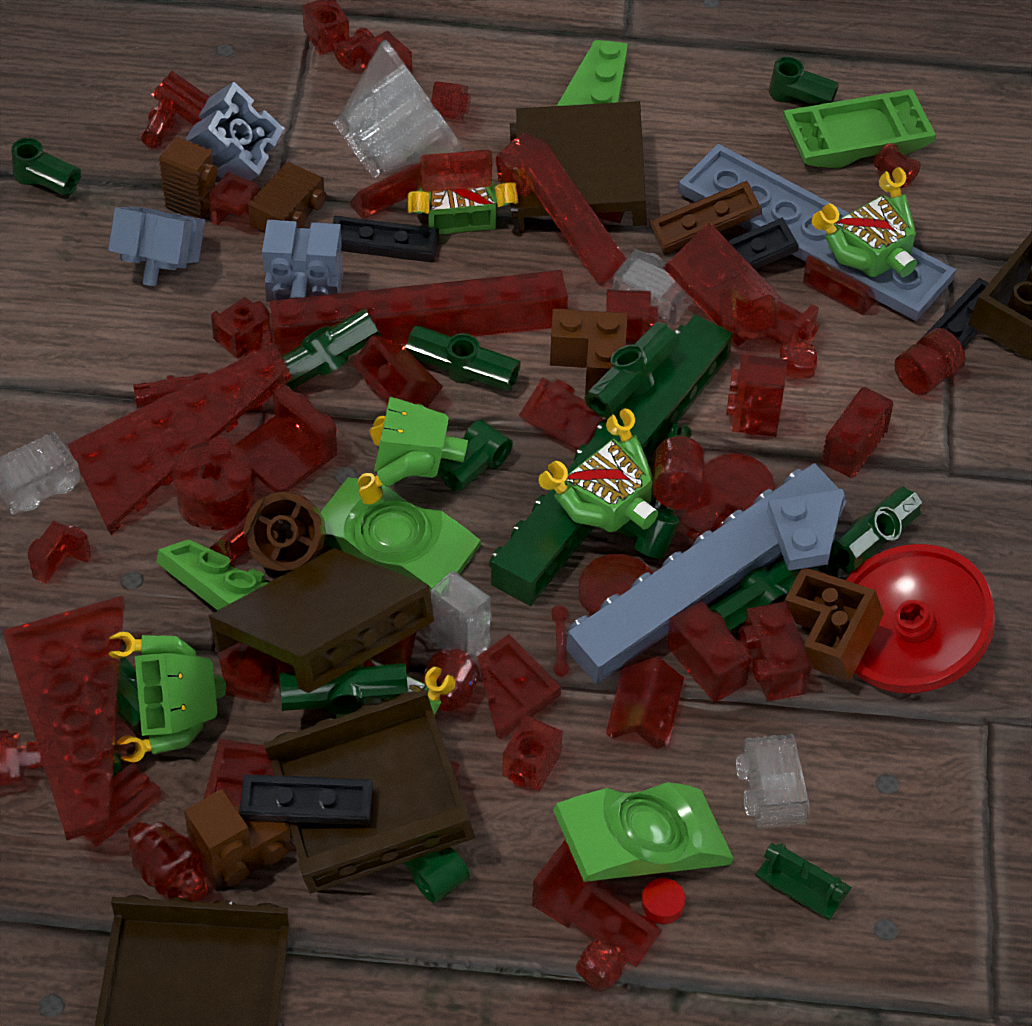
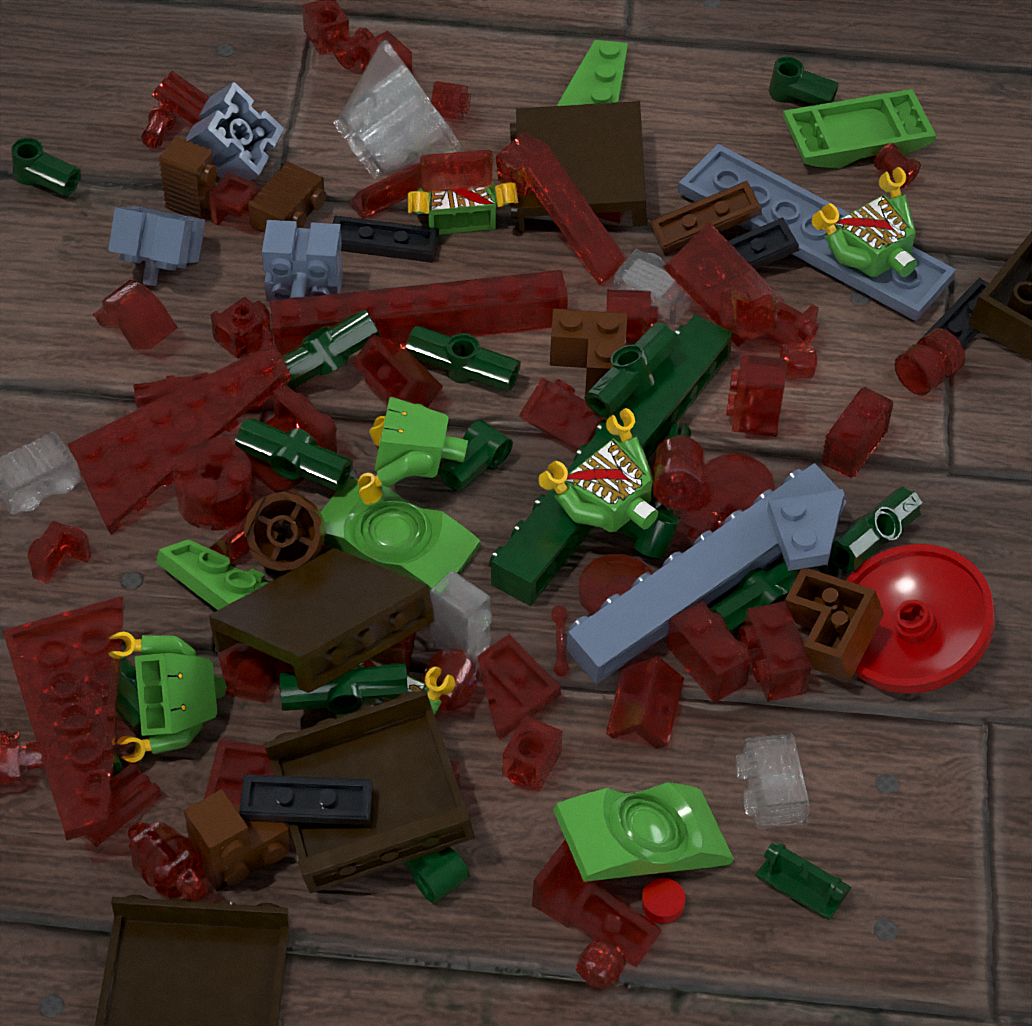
(137, 314): none -> clear red brick
(294, 454): none -> dark green piece
(838, 286): clear red slope -> none

